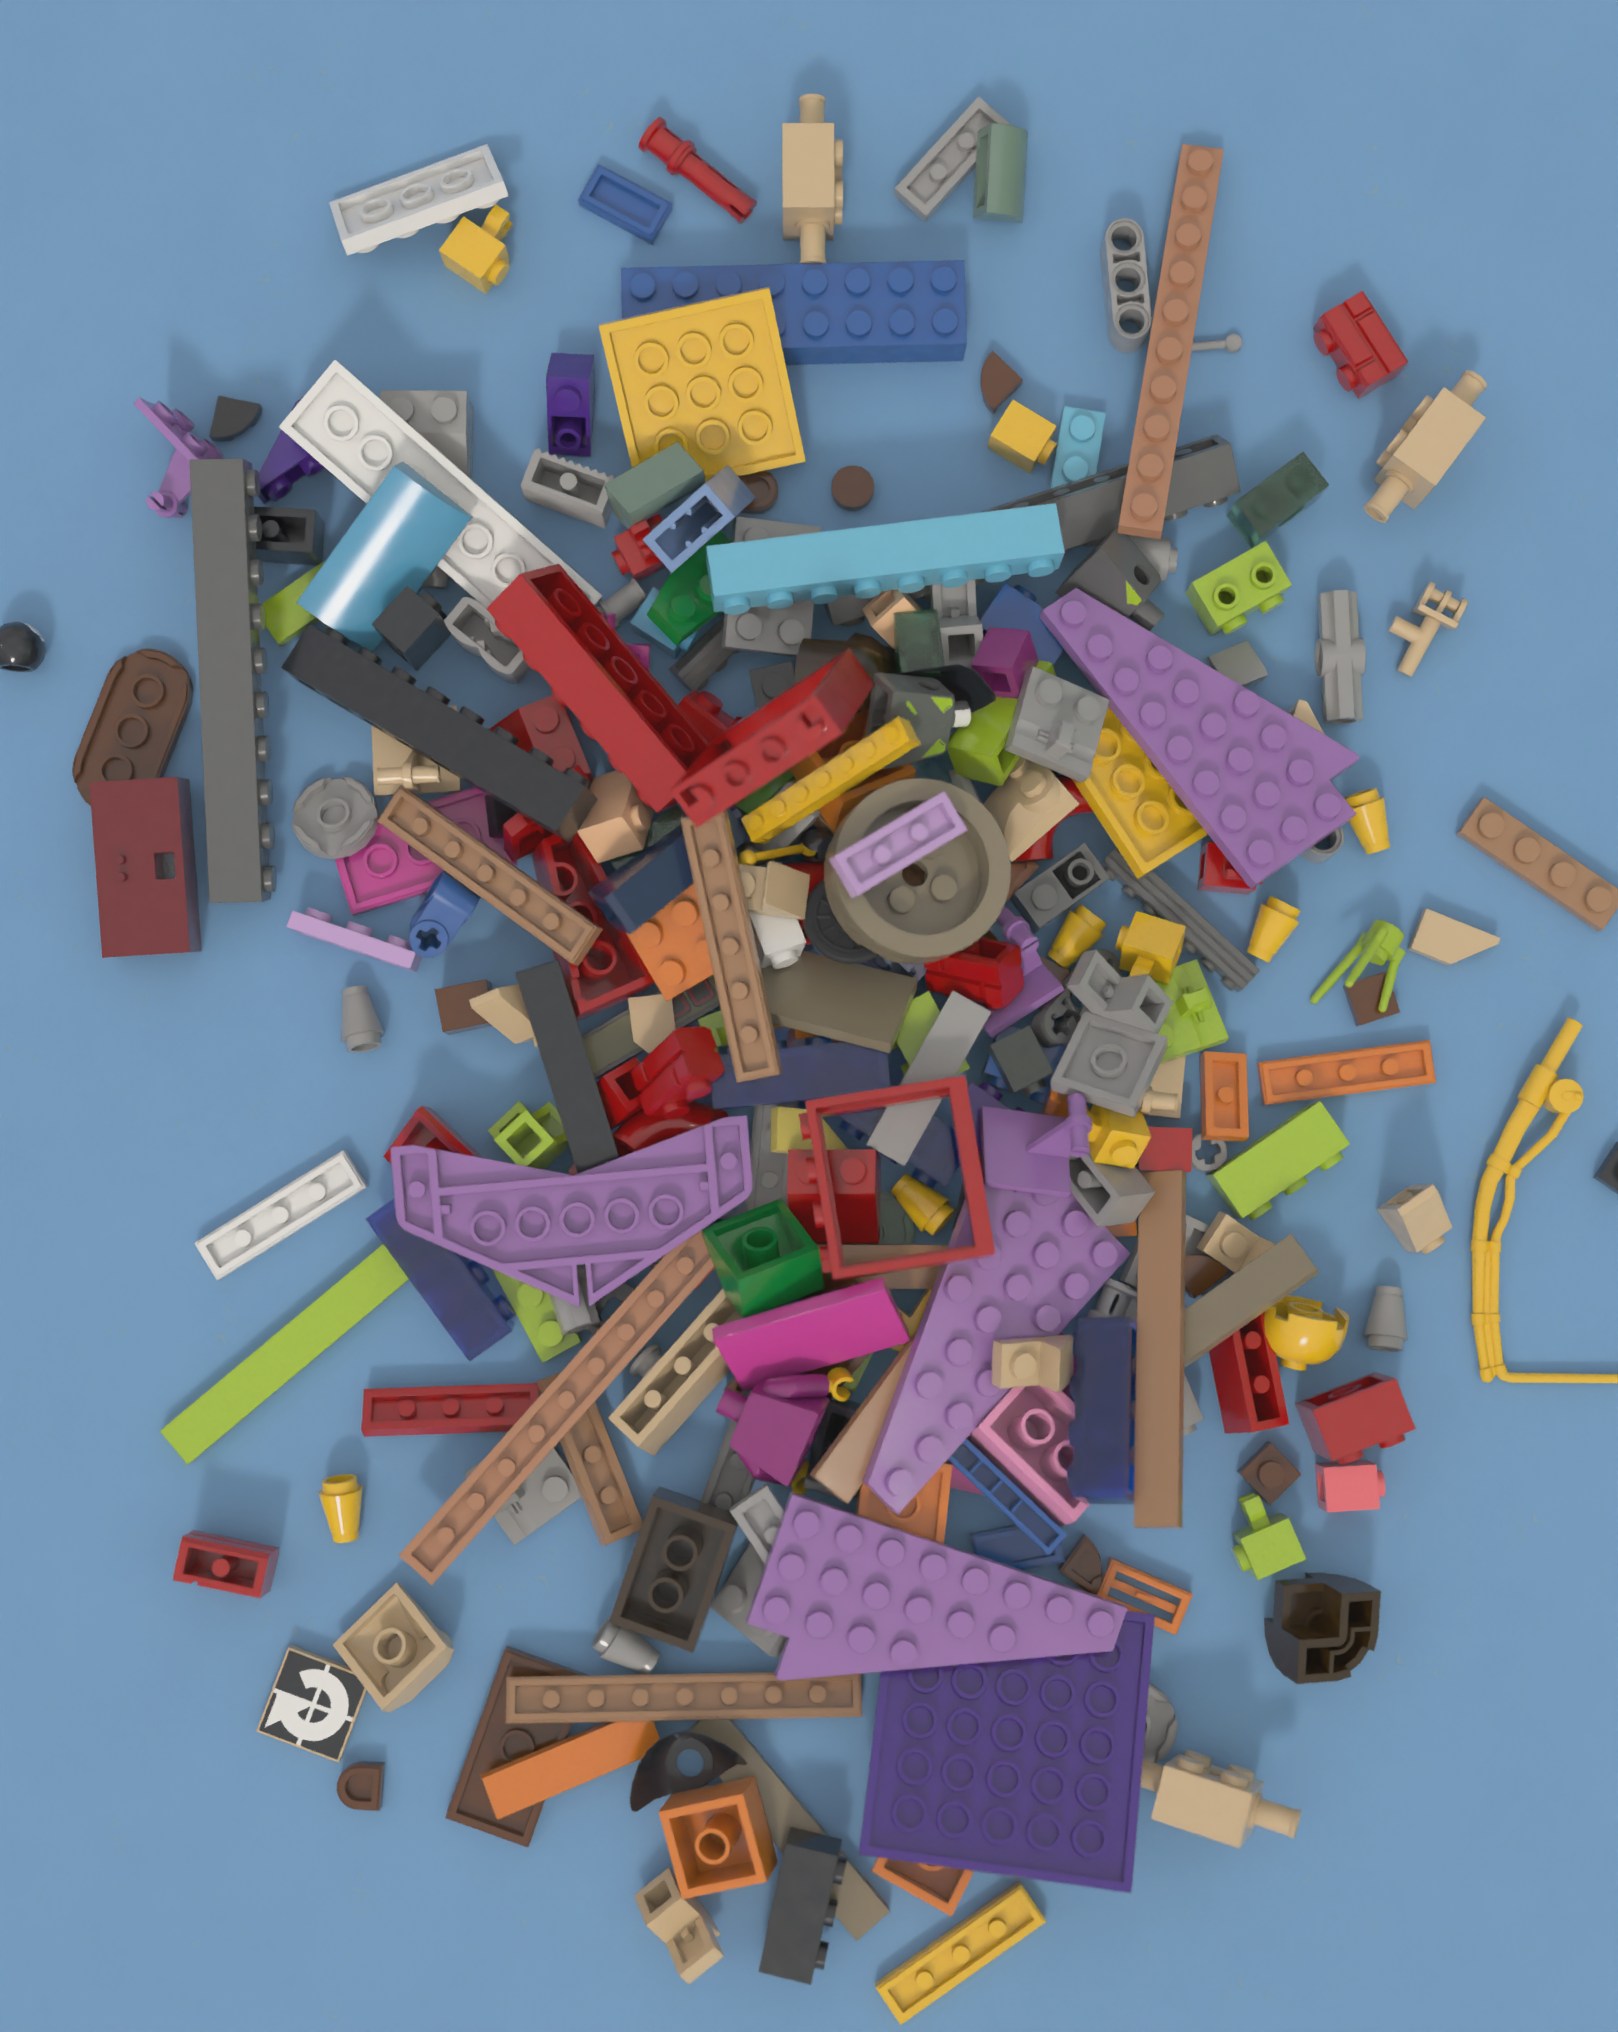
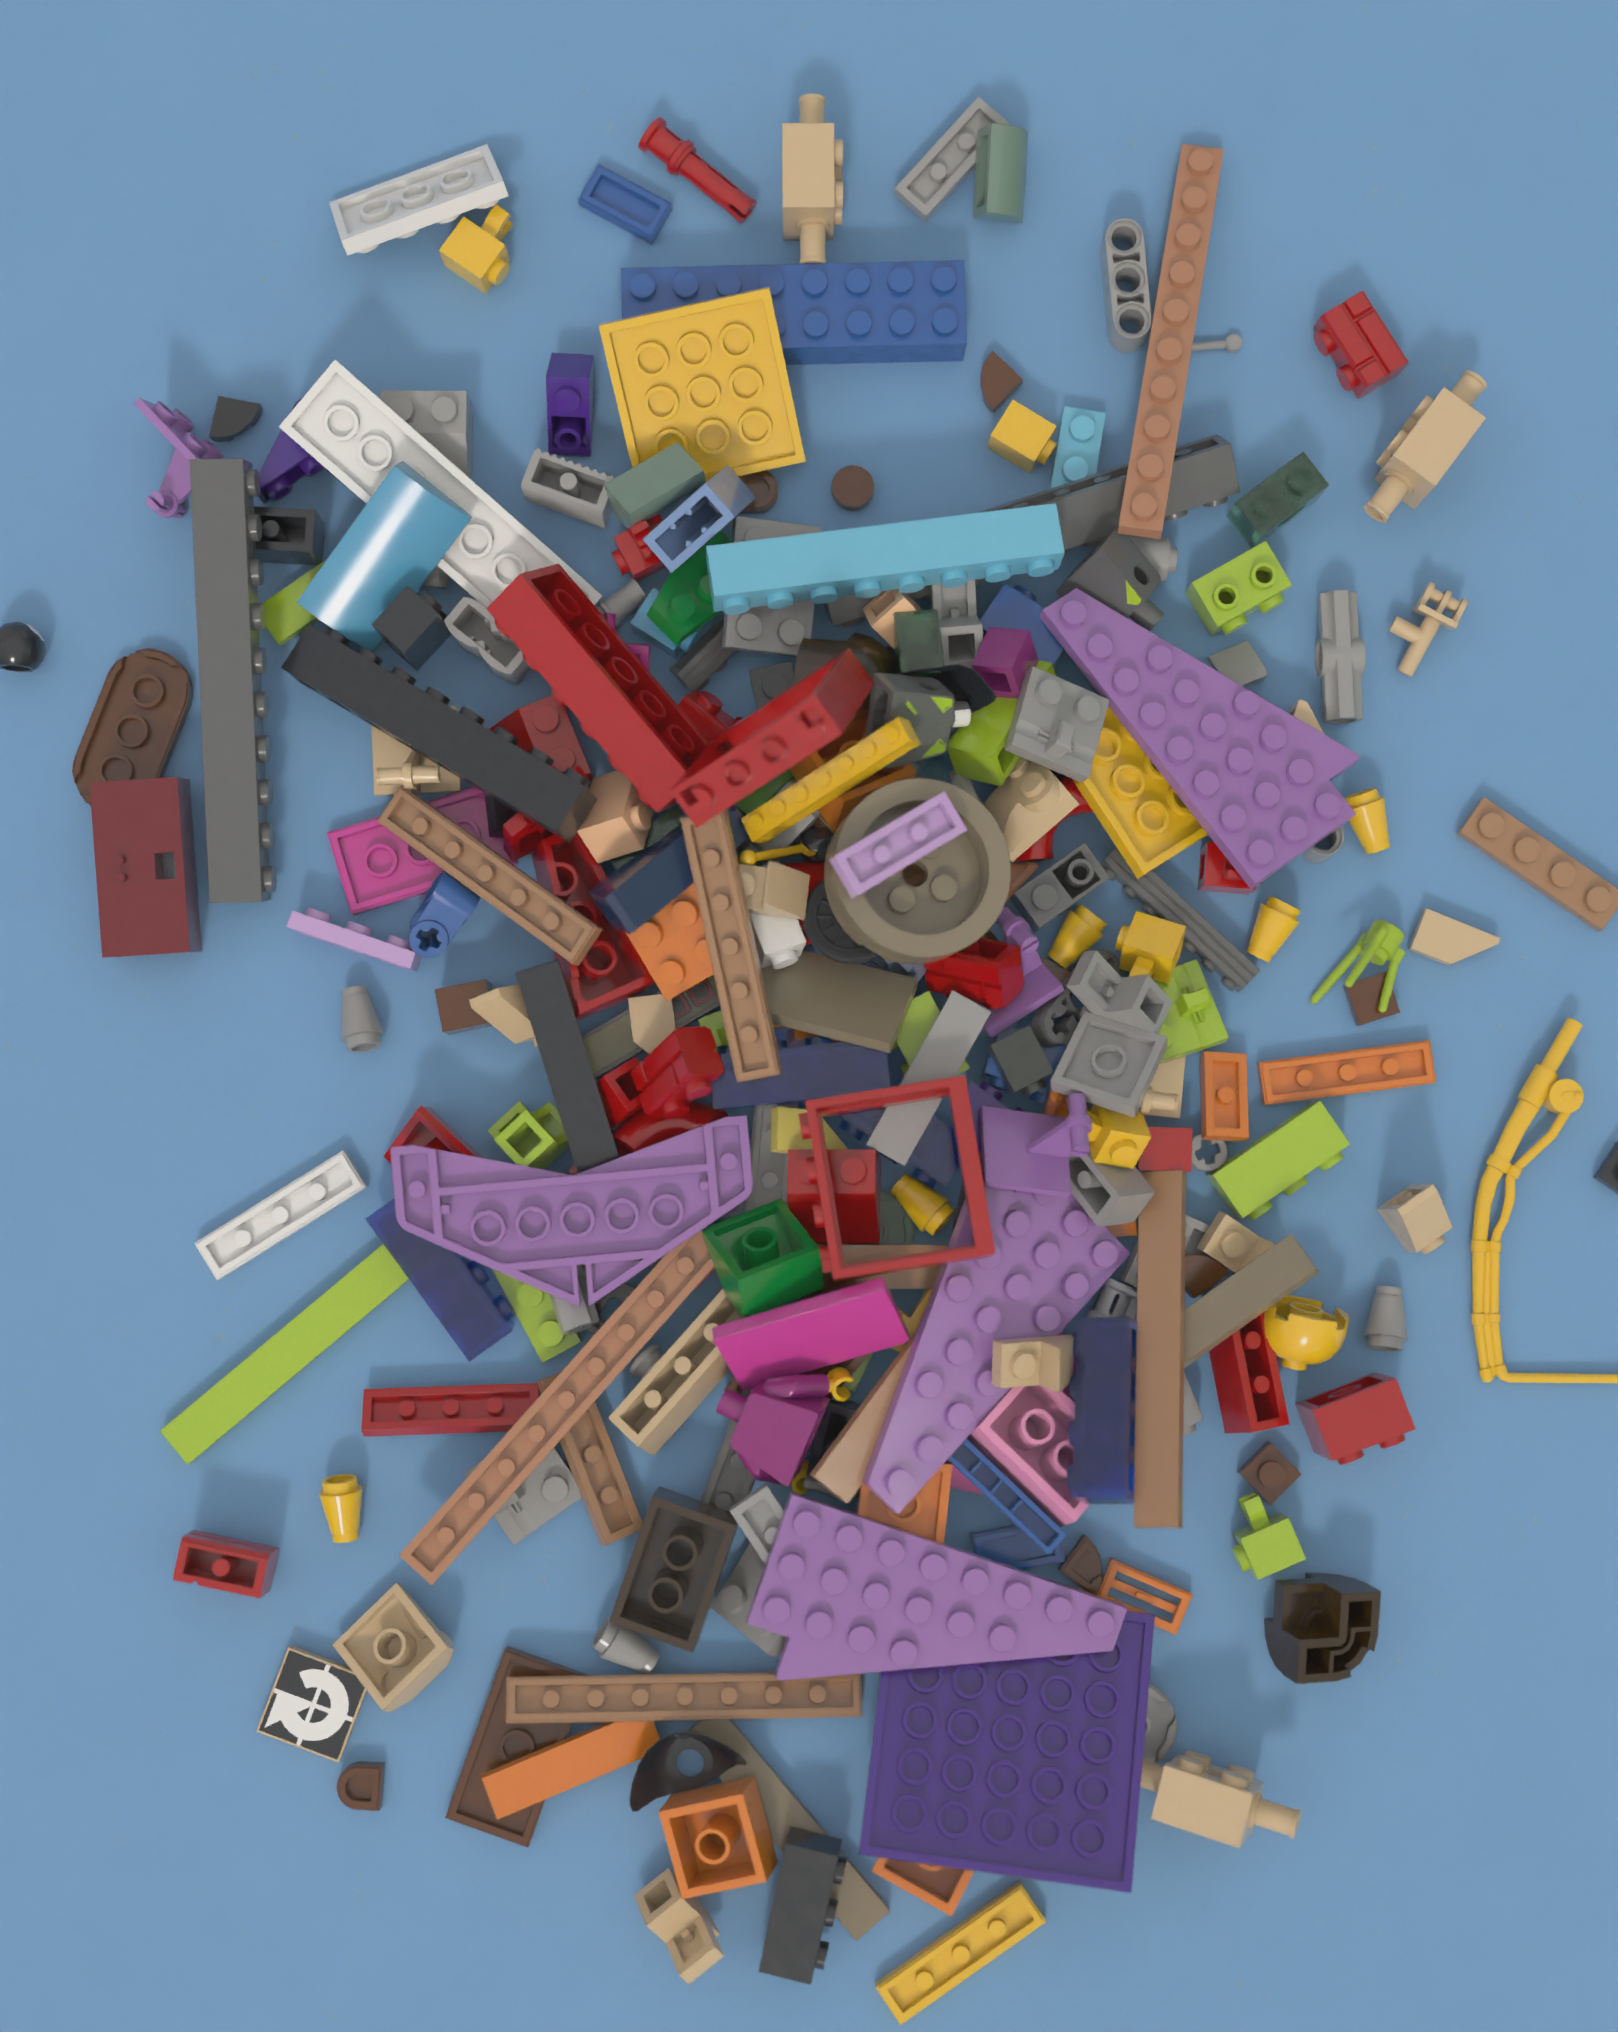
(335, 817): light grey tile -> none
(1349, 1486): coral brick -> none

